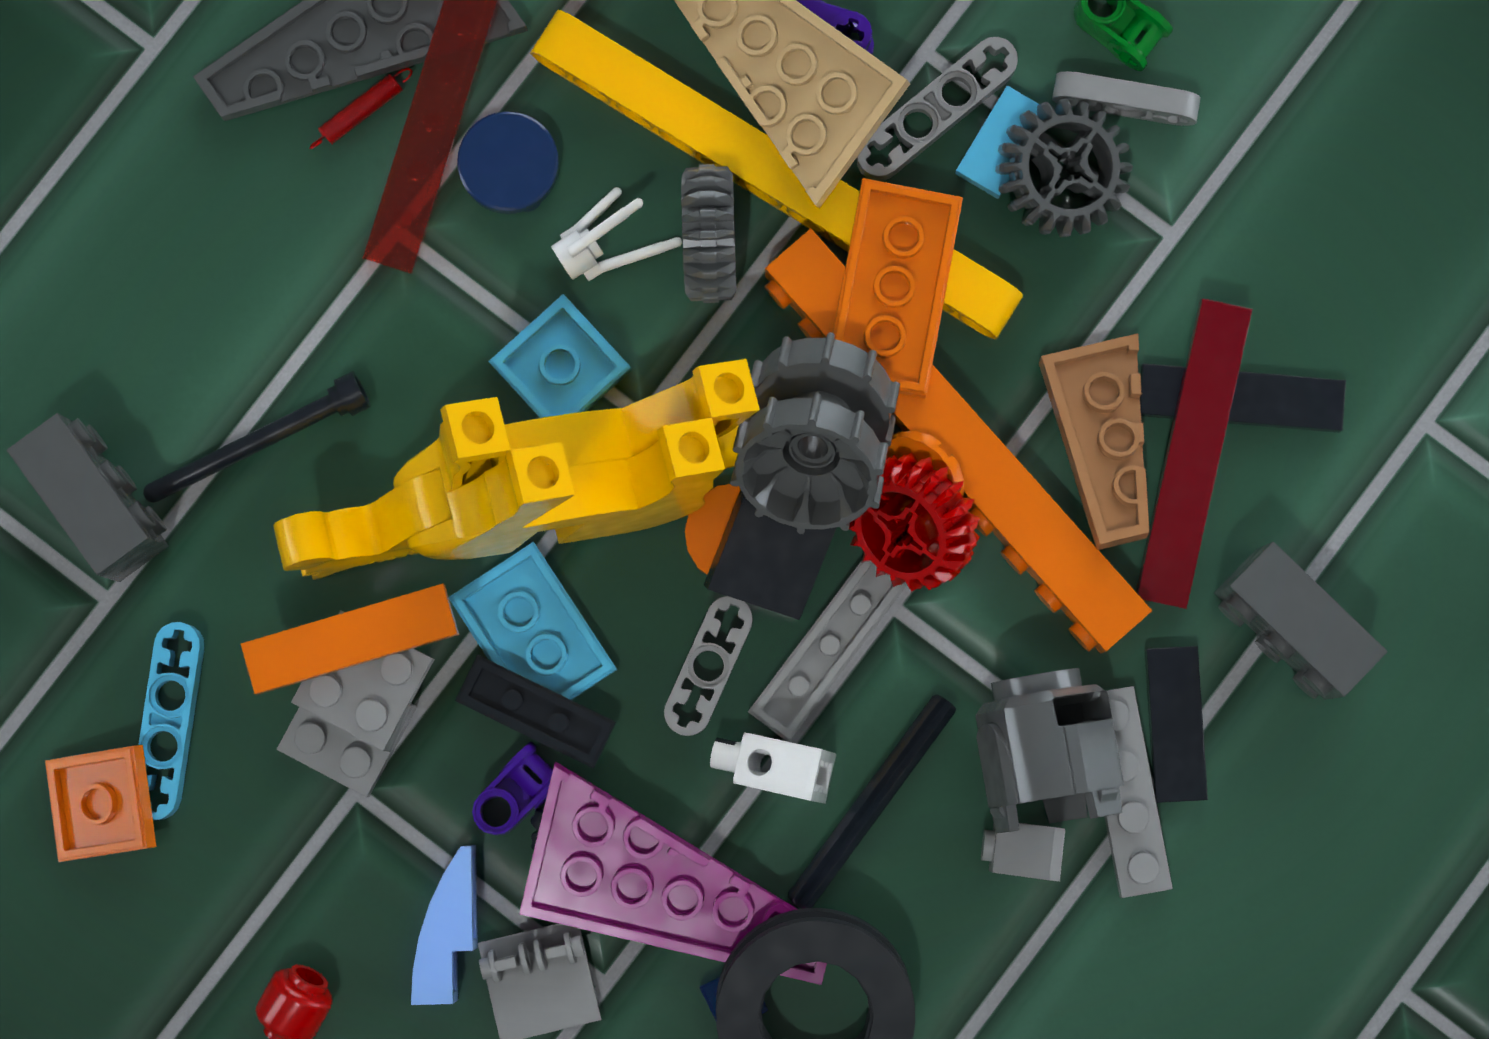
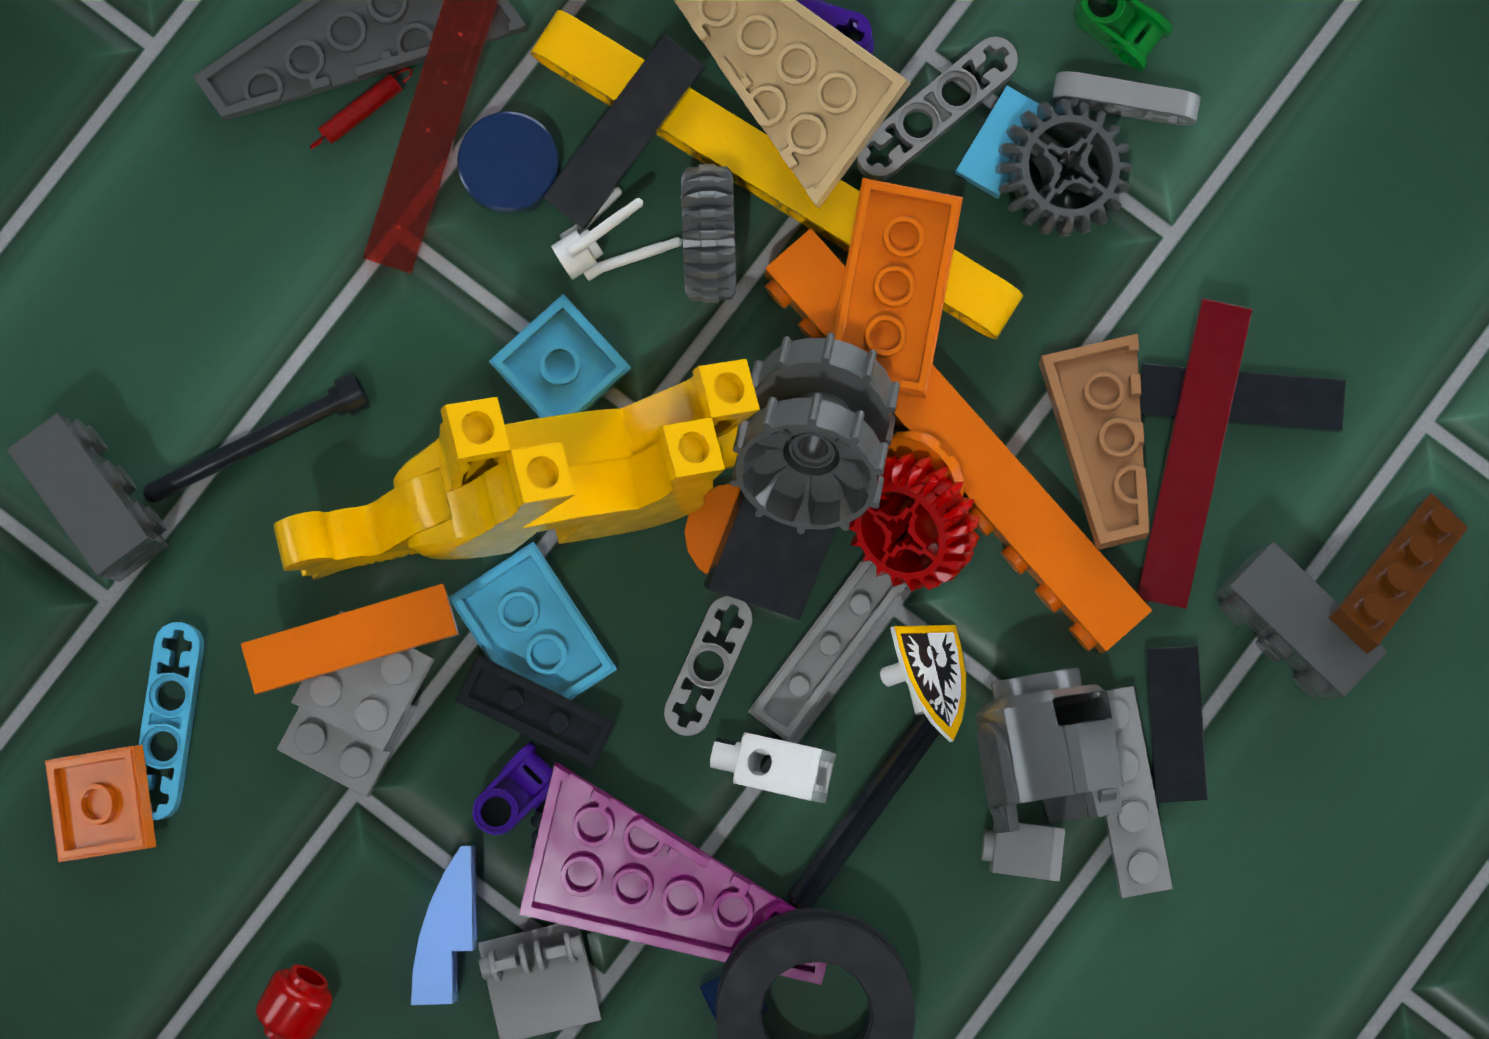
(625, 131): none -> black tile
(934, 672): none -> shield
(1398, 573): none -> reddish brown plate

